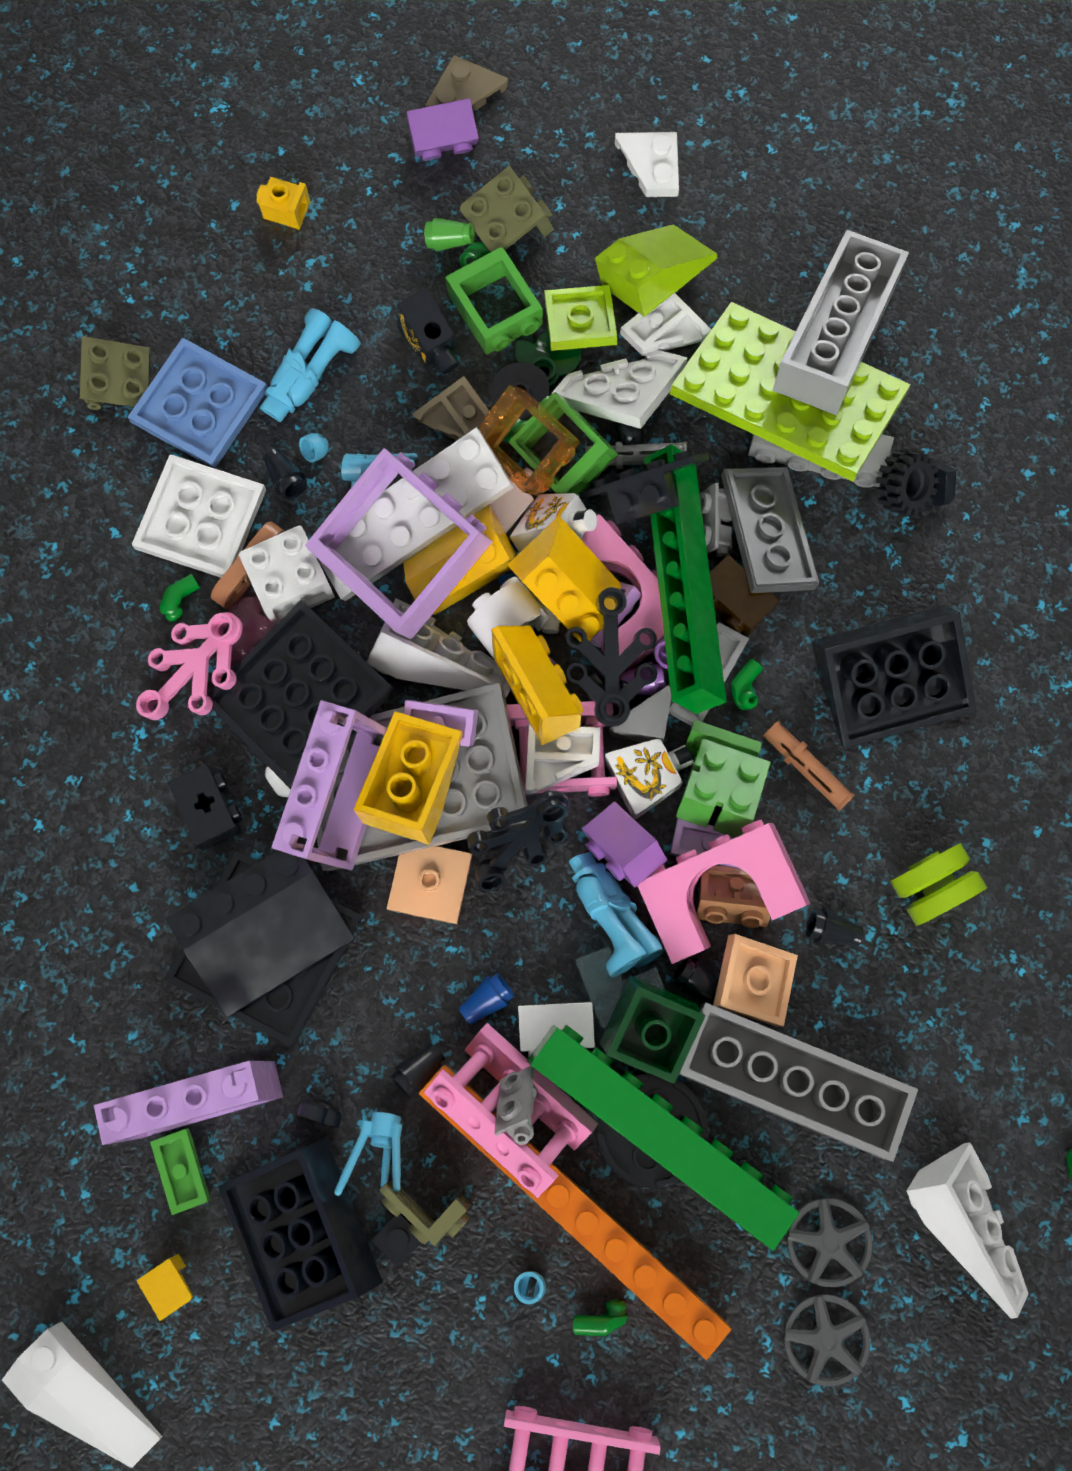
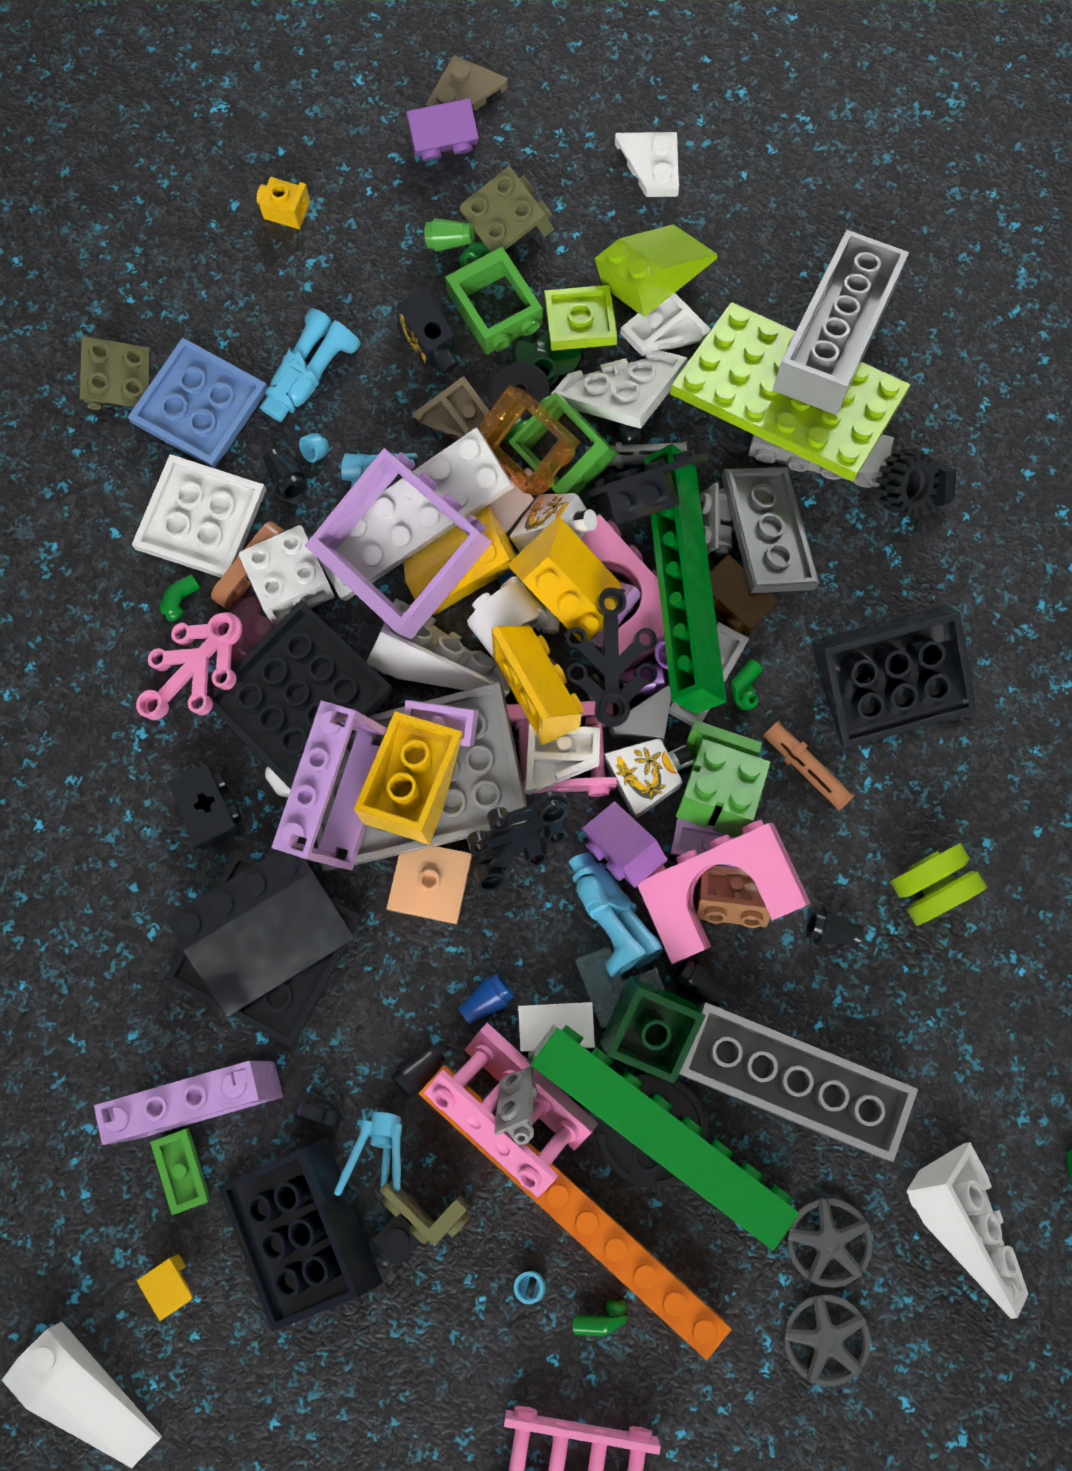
(755, 980): light nougat plate -> none

